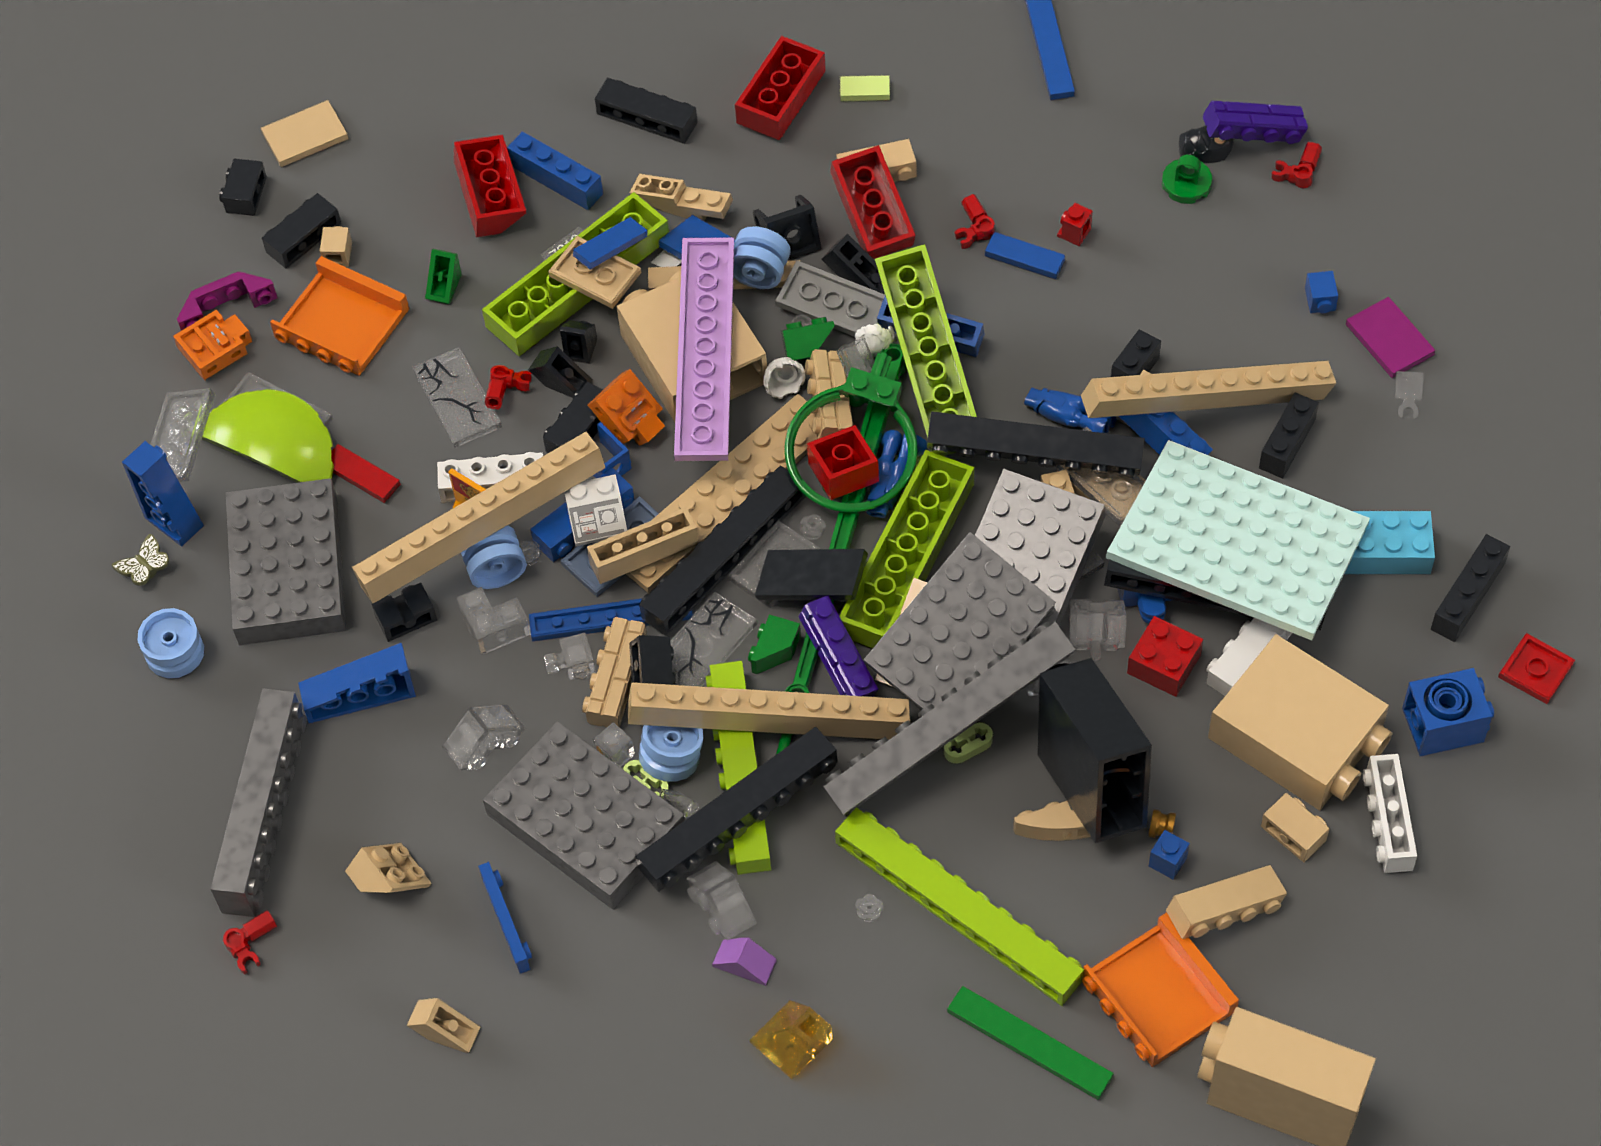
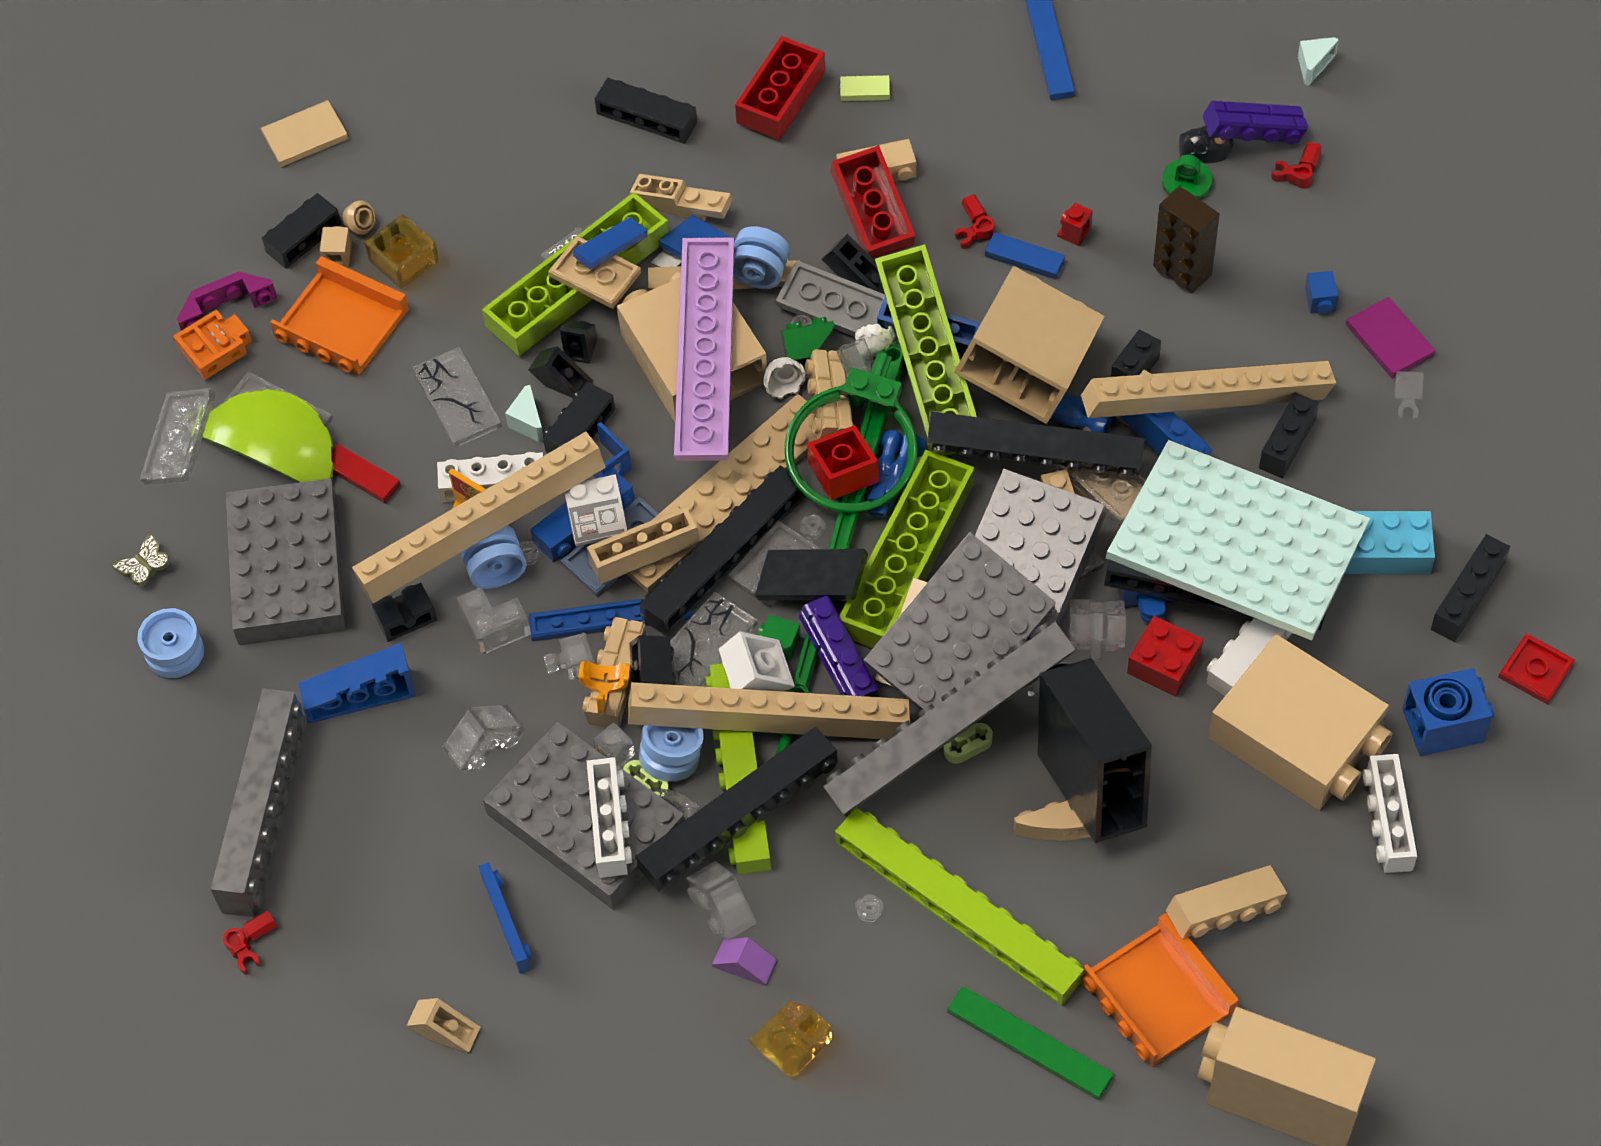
(161, 493): blue wedge -> none
(243, 187): black brick -> none
(359, 217): none -> tan cone
(386, 870): tan slope -> none
(401, 251): none -> clear yellow brick
(443, 276): green slope -> none
(488, 184): red slope -> none
(504, 378): red bar -> none
(523, 415): none -> light aqua slope
(555, 170): blue brick -> none
(597, 672): none -> light orange helmet
(607, 820): none -> white brick
(628, 409): orange piece -> none
(755, 663): none -> white slope
(799, 218): black hose -> none
(1029, 344): none -> tan brick
(1161, 822): pearl gold wheel -> none
(1168, 854): blue brick -> none
(1185, 239): none -> dark brown brick
(1295, 827): tan brick -> none
(1315, 56): none -> light aqua slope

